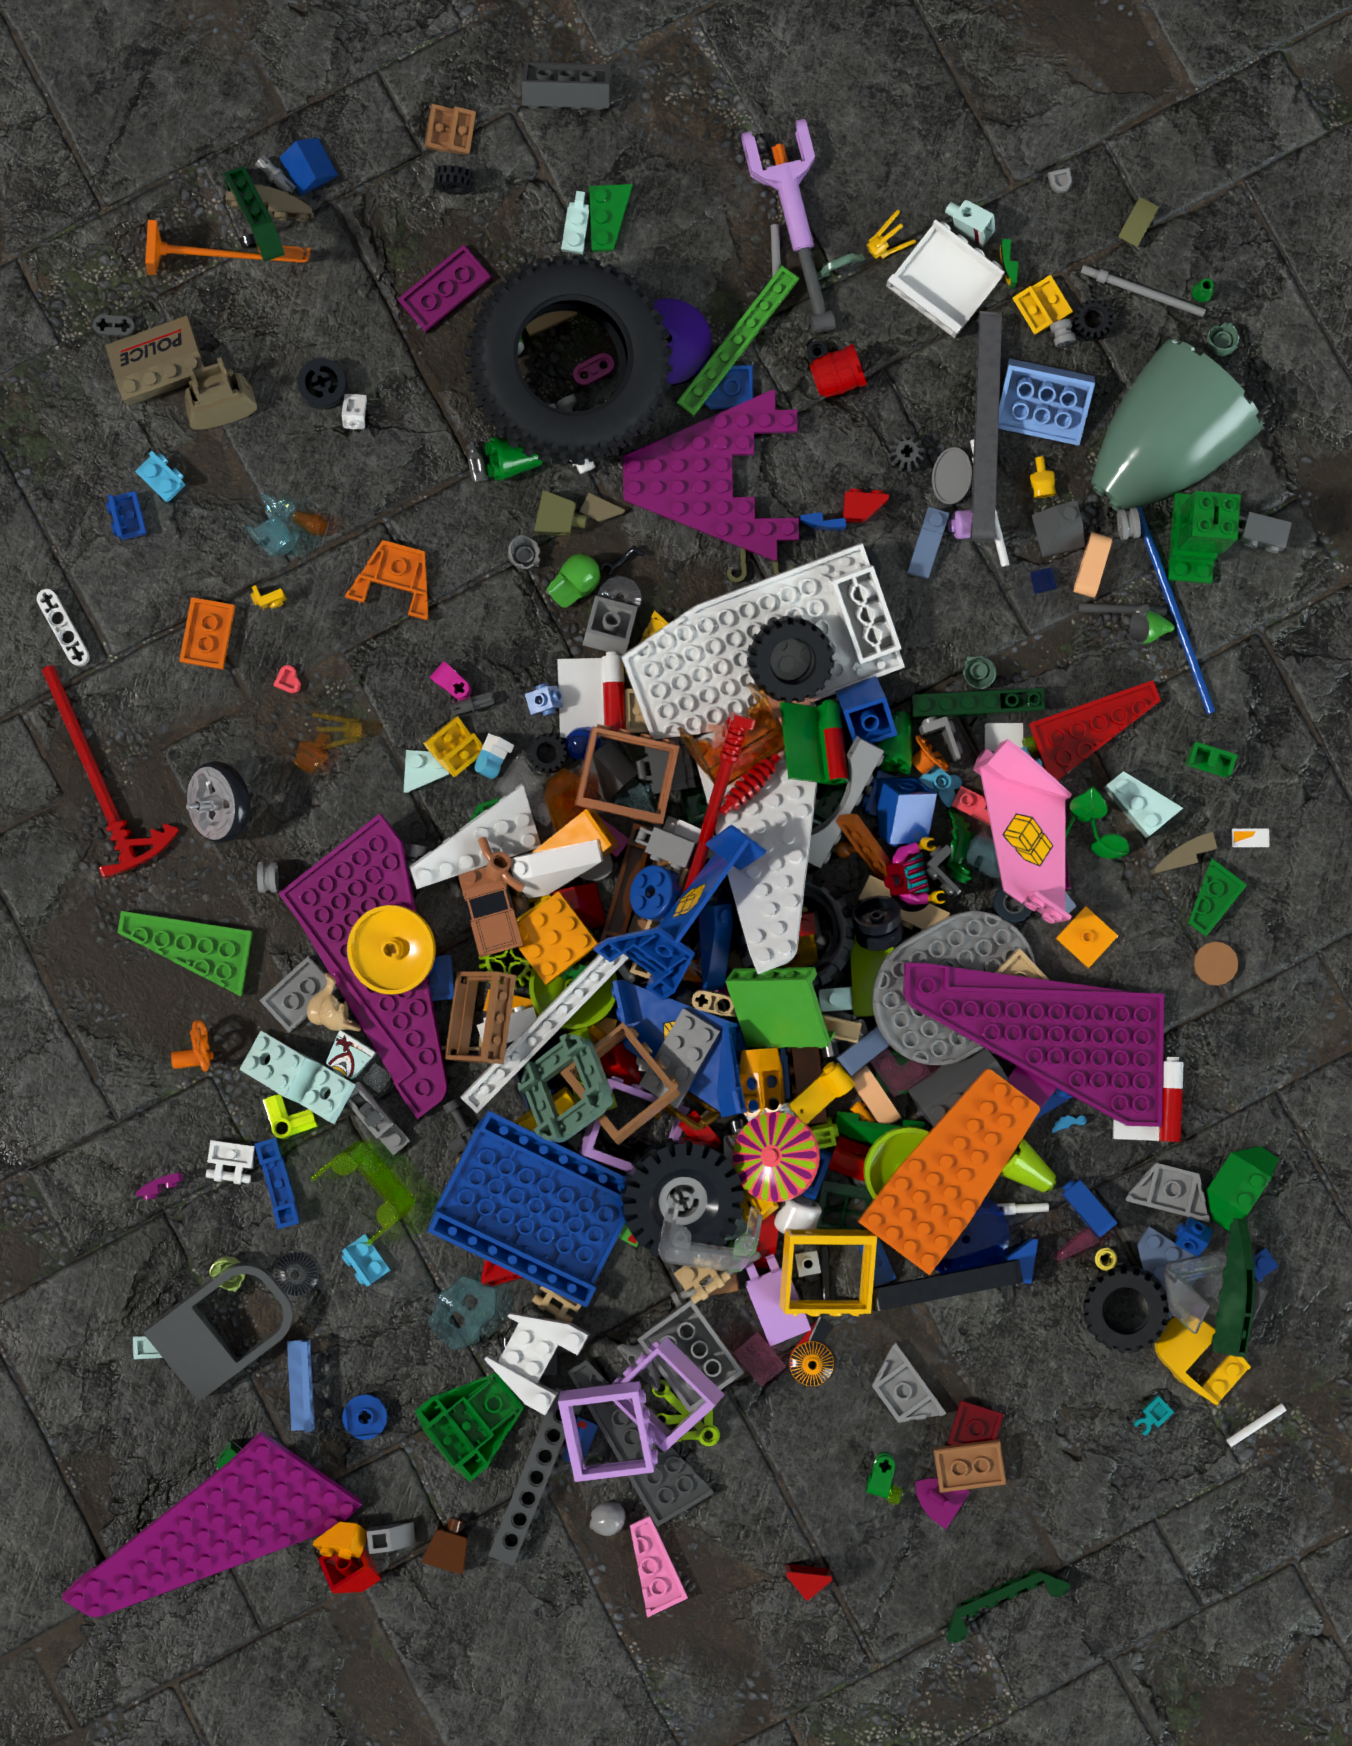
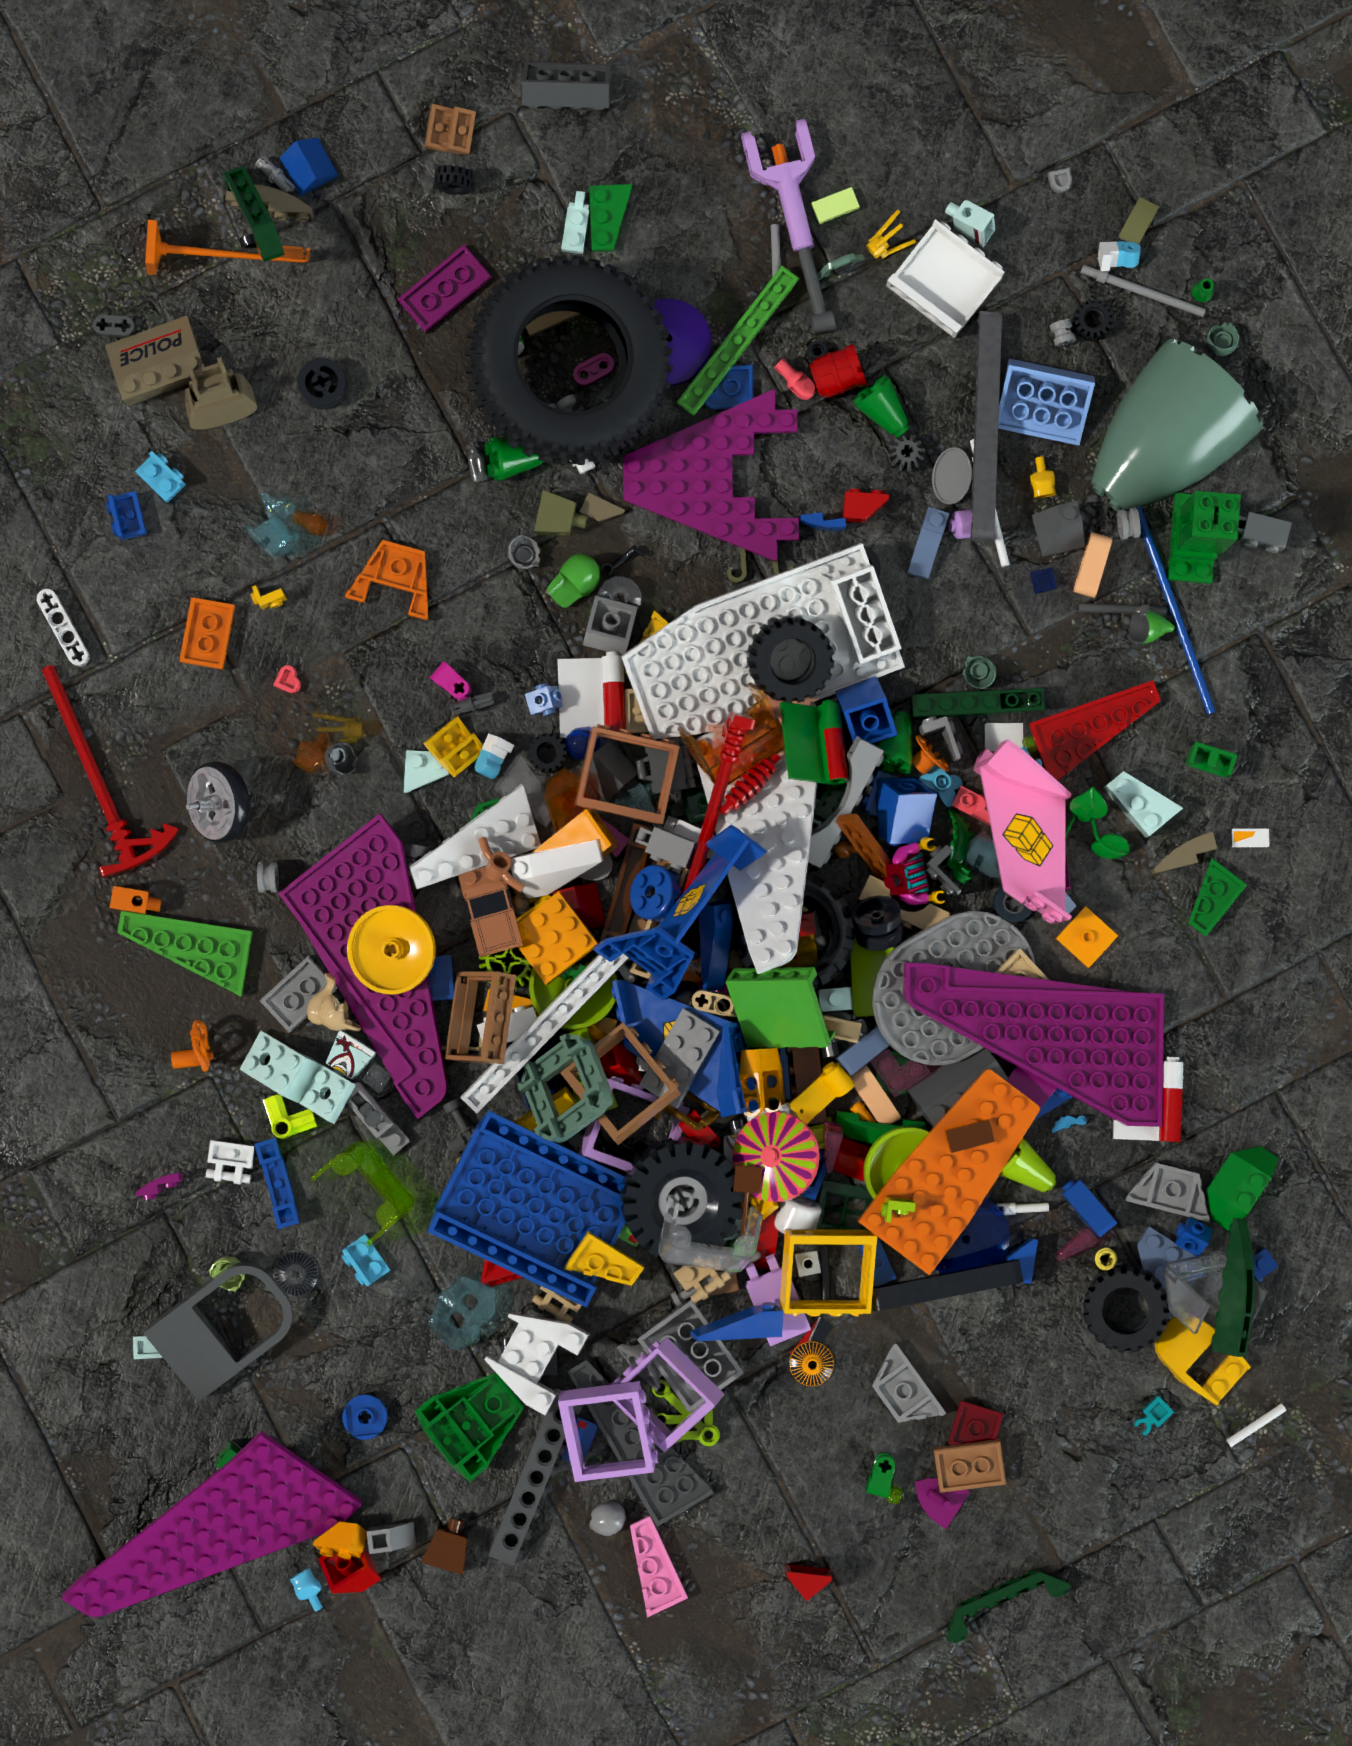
(122, 900): none -> orange torso
(300, 1385): medium blue fence -> none
(307, 1587): none -> medium azure piece
(340, 758): none -> dark grey hair
(354, 411): white bracket -> none
(603, 1260): none -> yellow wing
(747, 1180): none -> reddish brown piece
(754, 1322): none -> blue slope
(759, 1359): clear pink plate -> none
(797, 382): none -> coral arm
(832, 1140): none -> clear pink slope
(835, 205): none -> yellowish green tile
(883, 406): none -> green cone
(900, 1205): none -> lime bracket
(969, 1136): none -> reddish brown tile
(1009, 267): green slope -> none
(1042, 304): yellow slope -> none
(1118, 254): none -> leg
(1215, 963): medium nougat tile -> none

